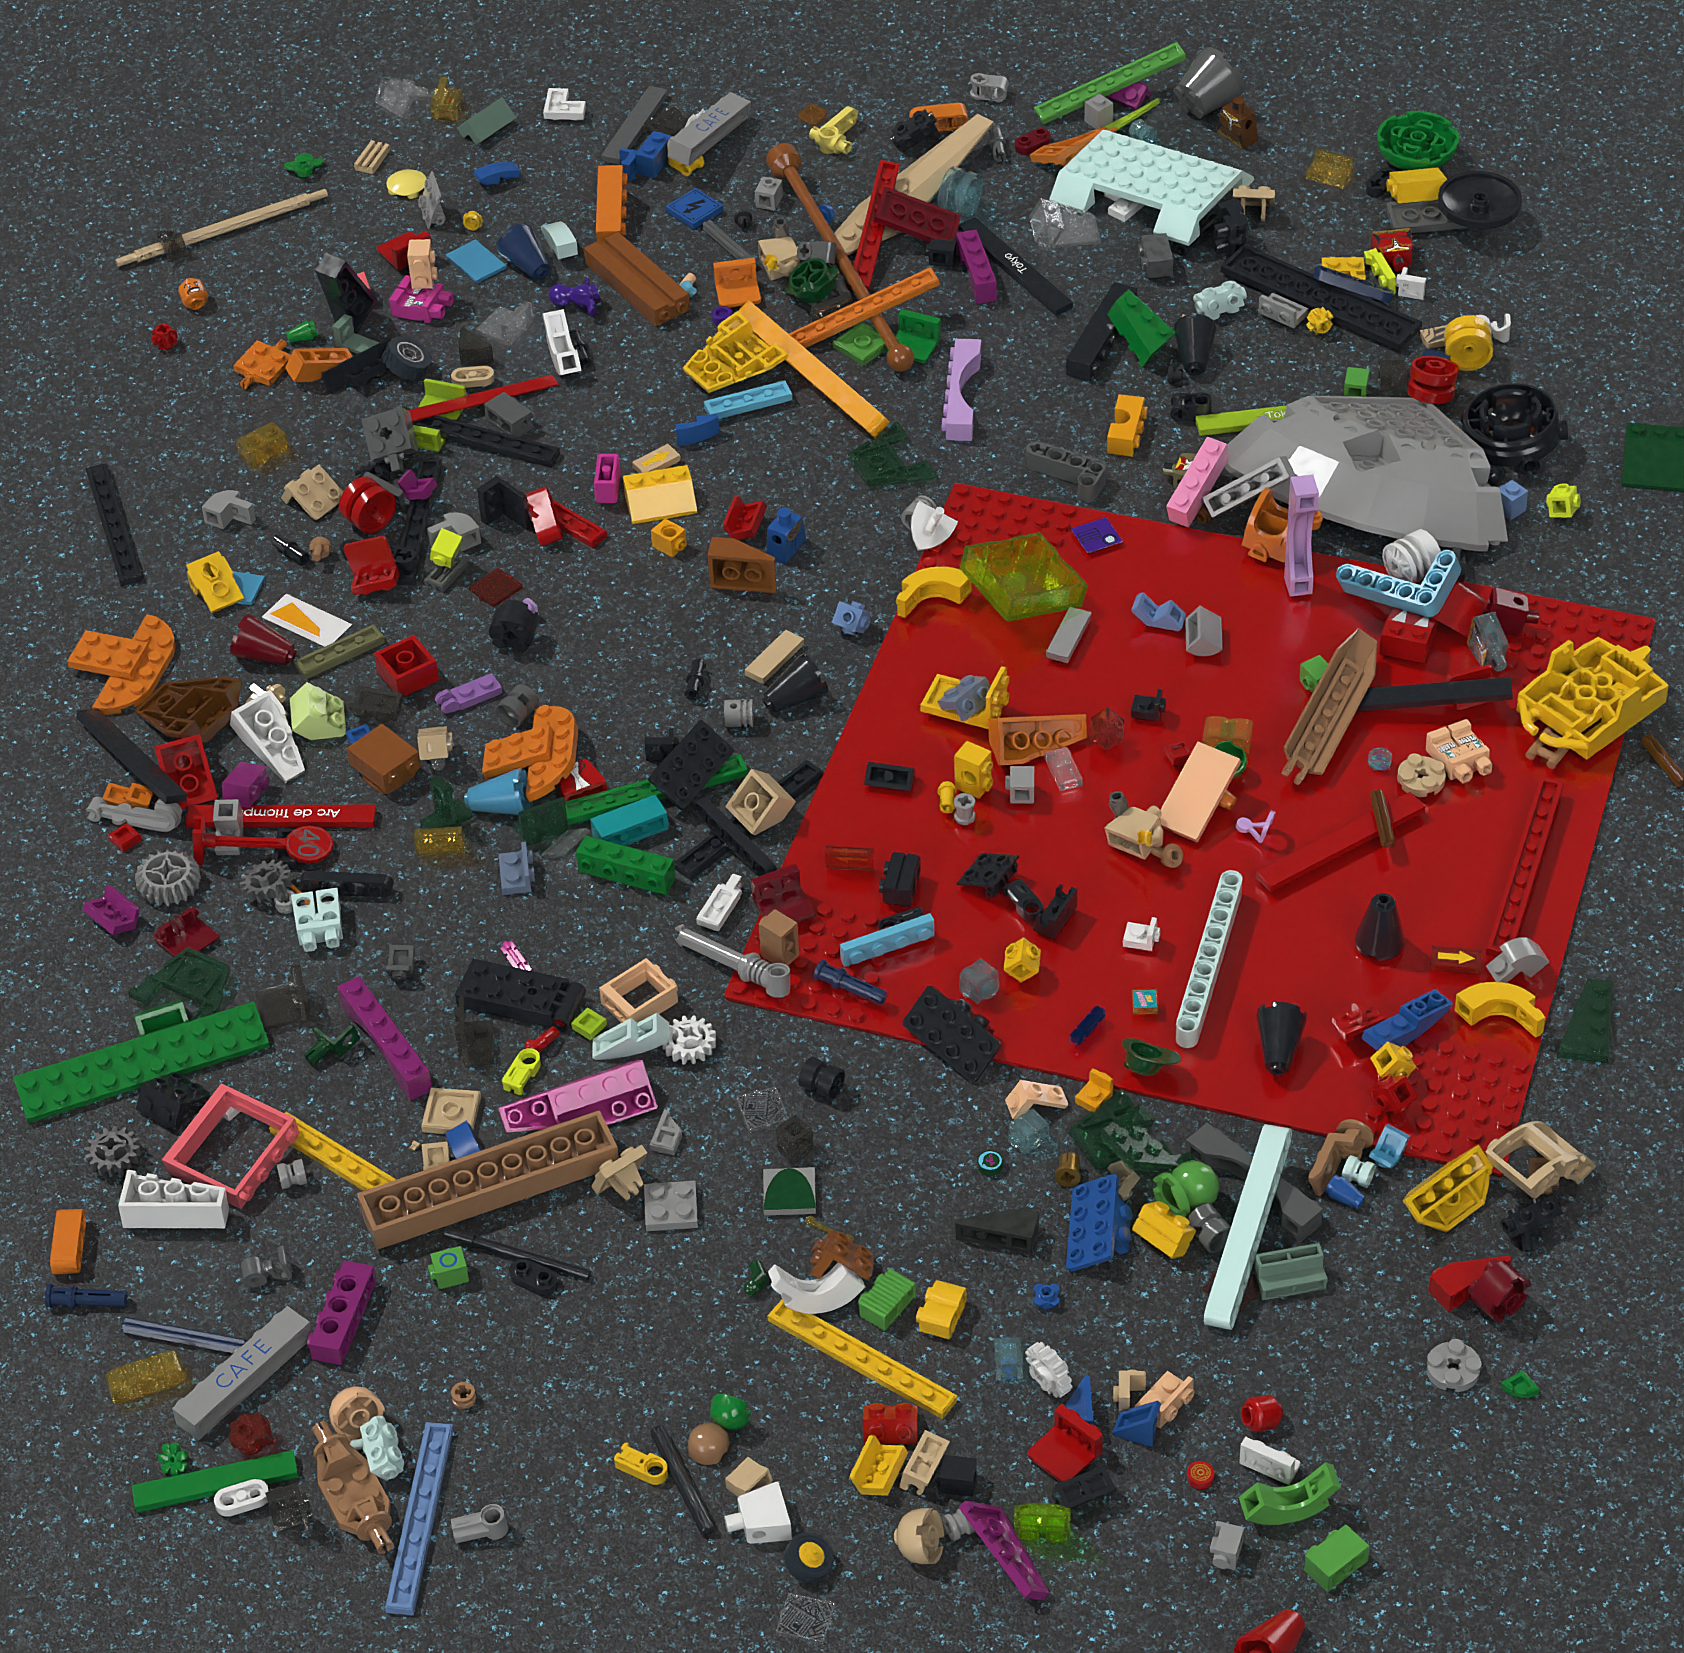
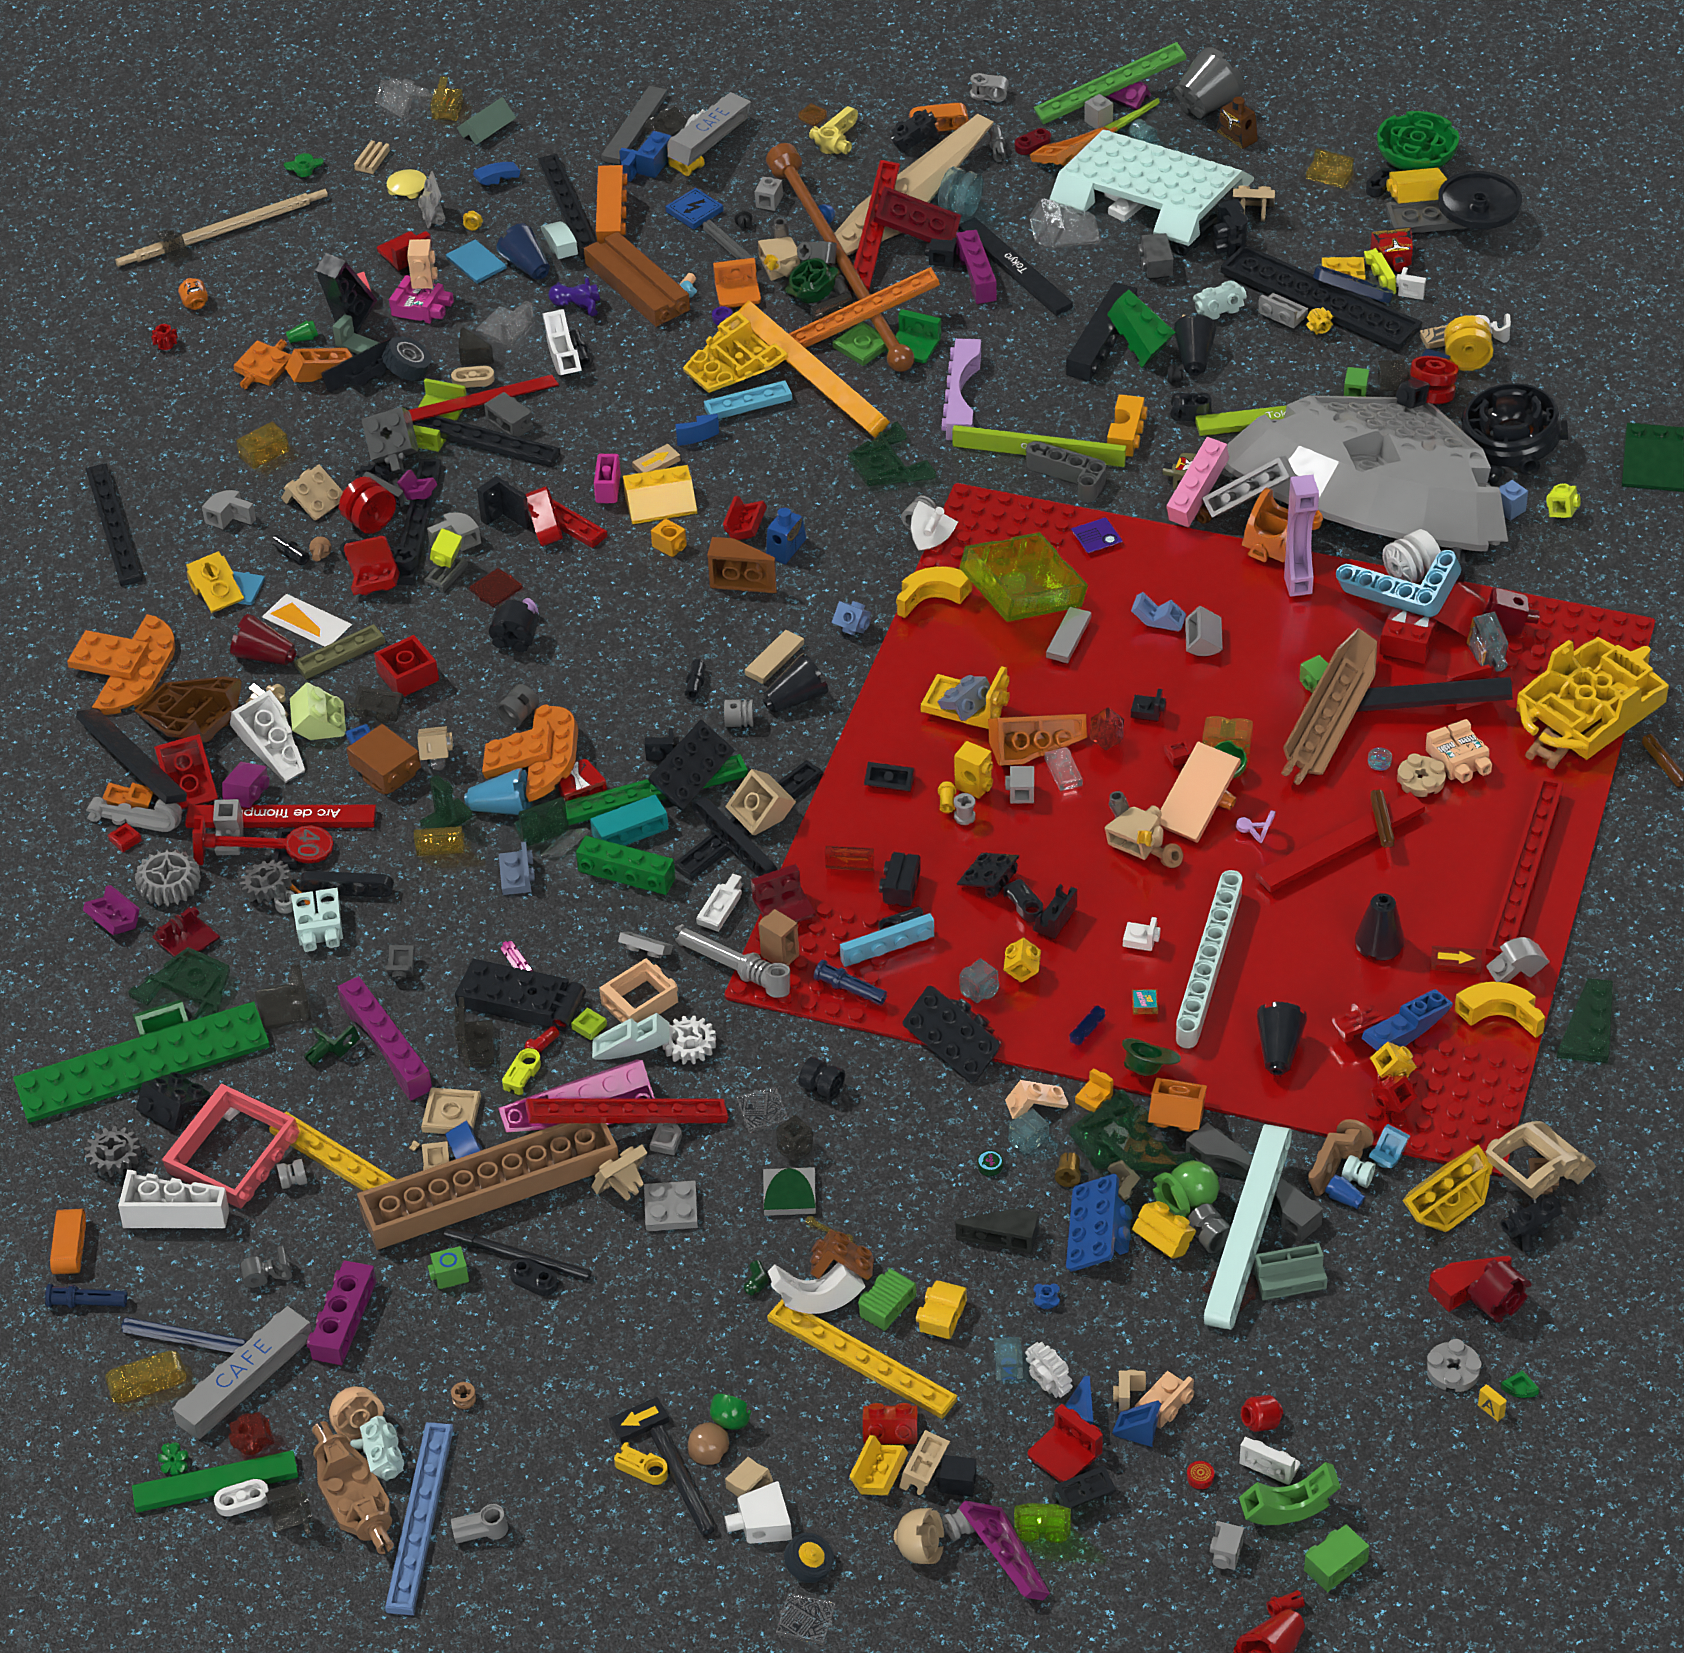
(469, 694): medium lavender hinge -> none
(559, 107): white plate -> none
(567, 201): none -> black tile
(626, 1111): none -> red tile
(636, 942): none -> light grey plate
(638, 1419): none -> black tile
(1017, 442): none -> lime tile
(1177, 1104): none -> orange brick
(1284, 1602): none -> red pin
(1407, 392): none -> black brick
(1492, 1402): none -> yellow tile

